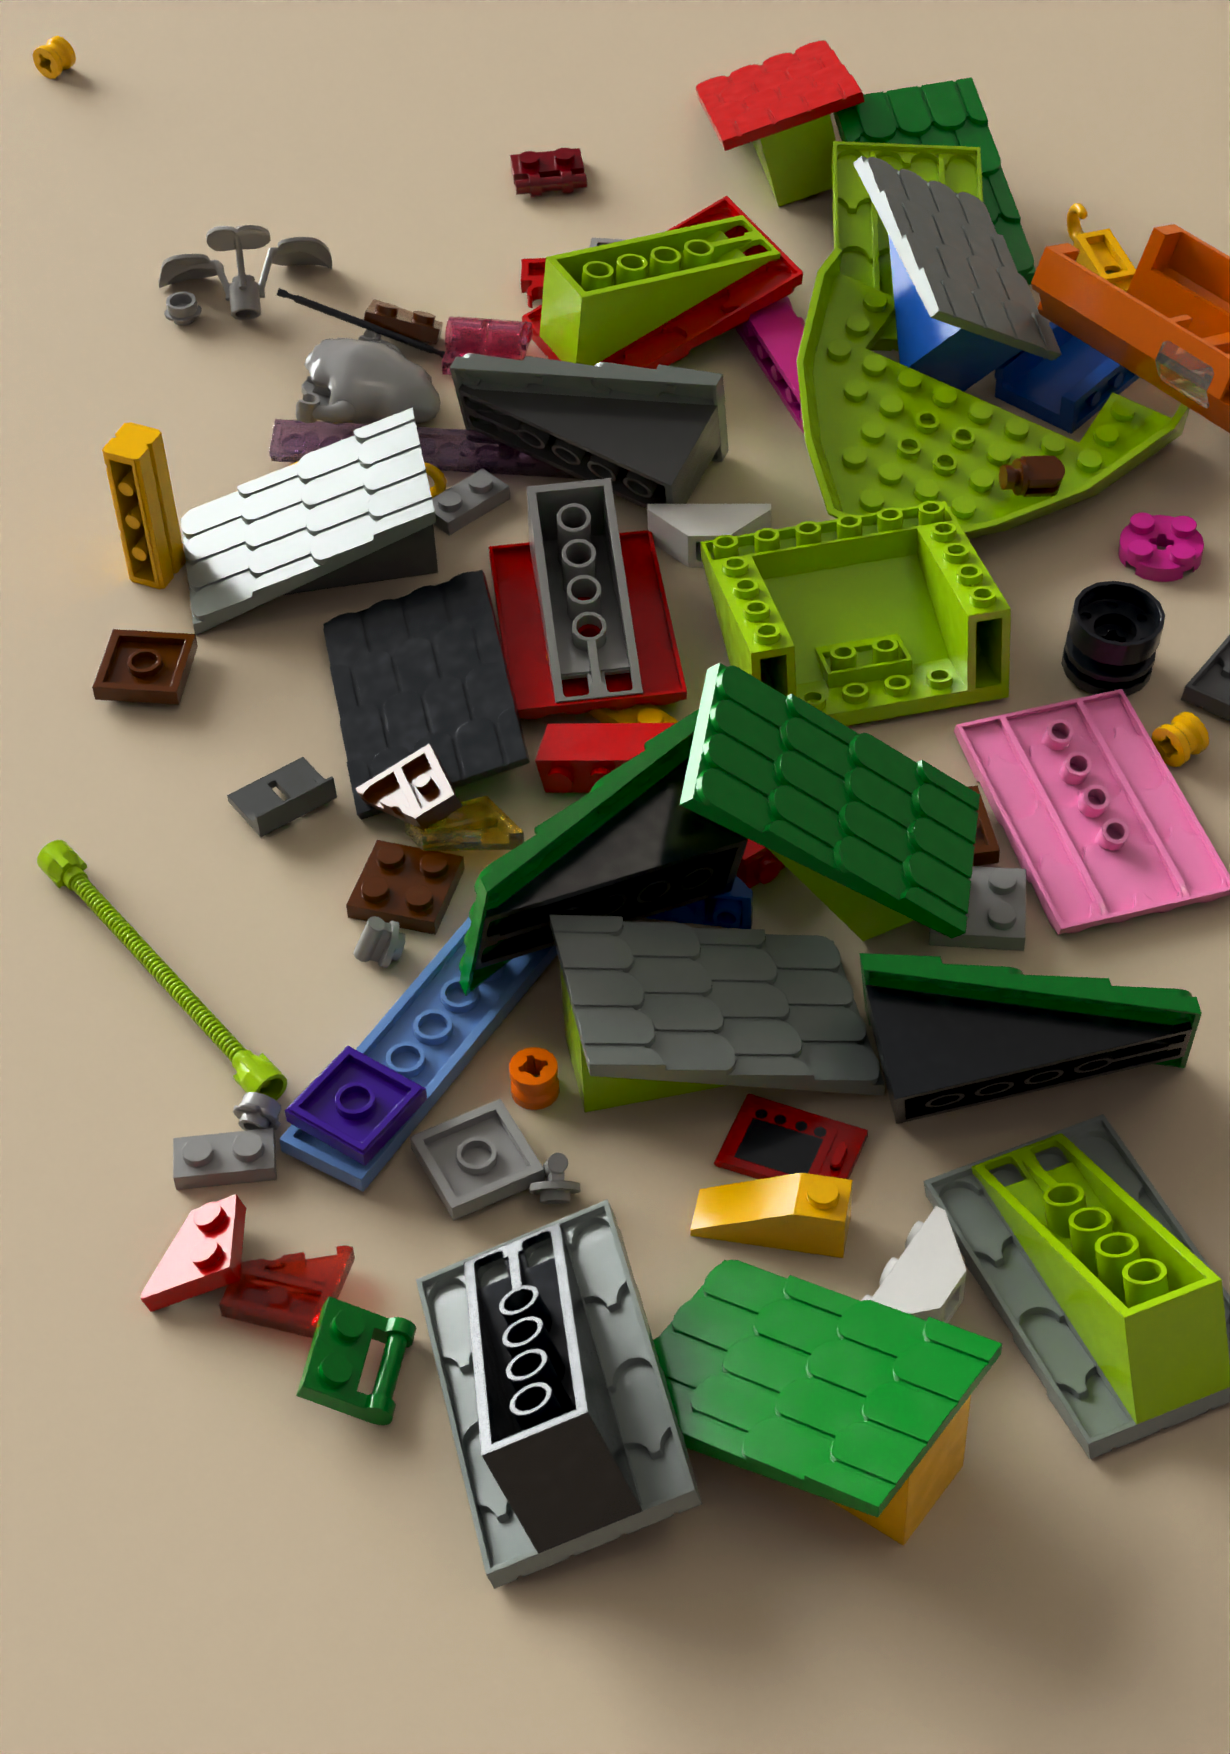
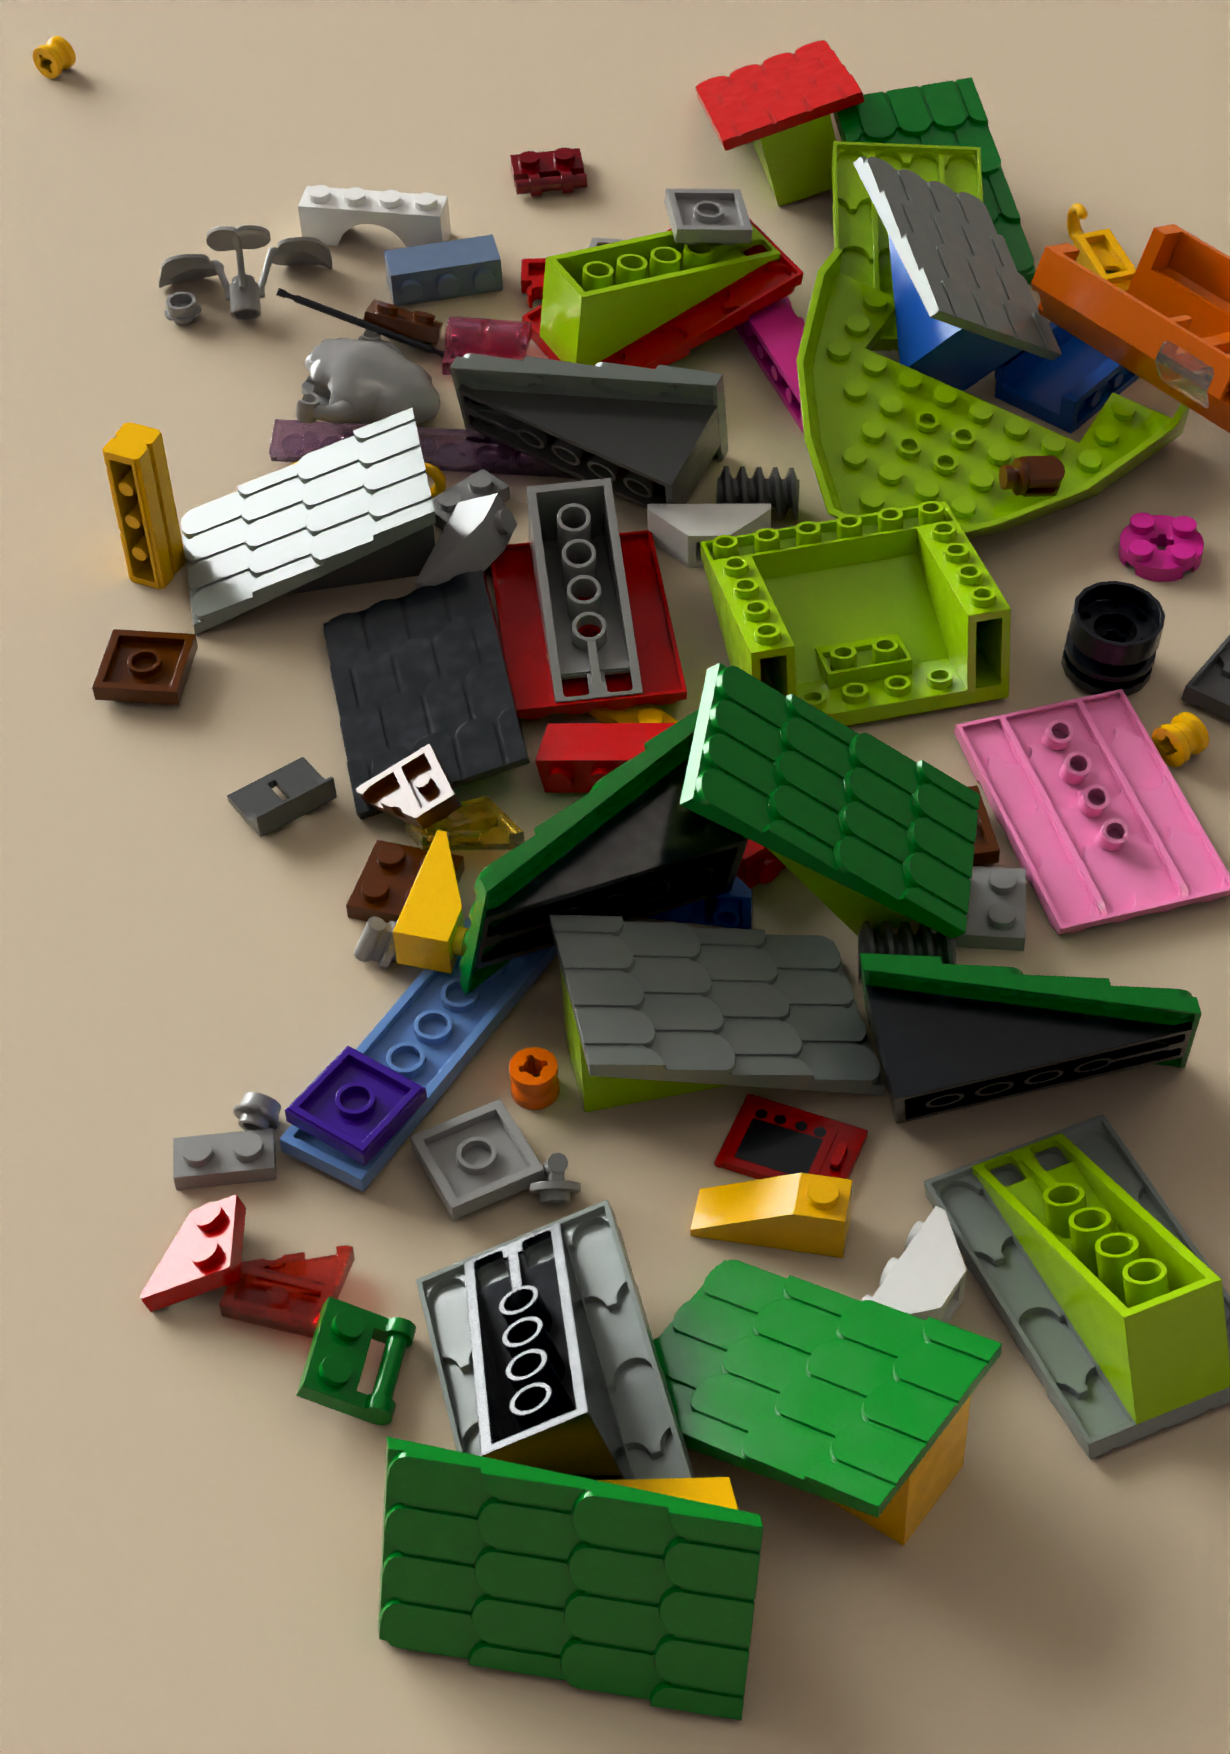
(253, 1071): lime hose -> none
(413, 217): none -> white arch
(432, 920): none -> yellow slope
(443, 270): none -> sand blue brick
(470, 540): none -> light grey slope
(571, 1576): none -> green piece
(708, 216): none -> light grey plate
(758, 490): none -> dark grey piece
(904, 942): none -> dark grey piece

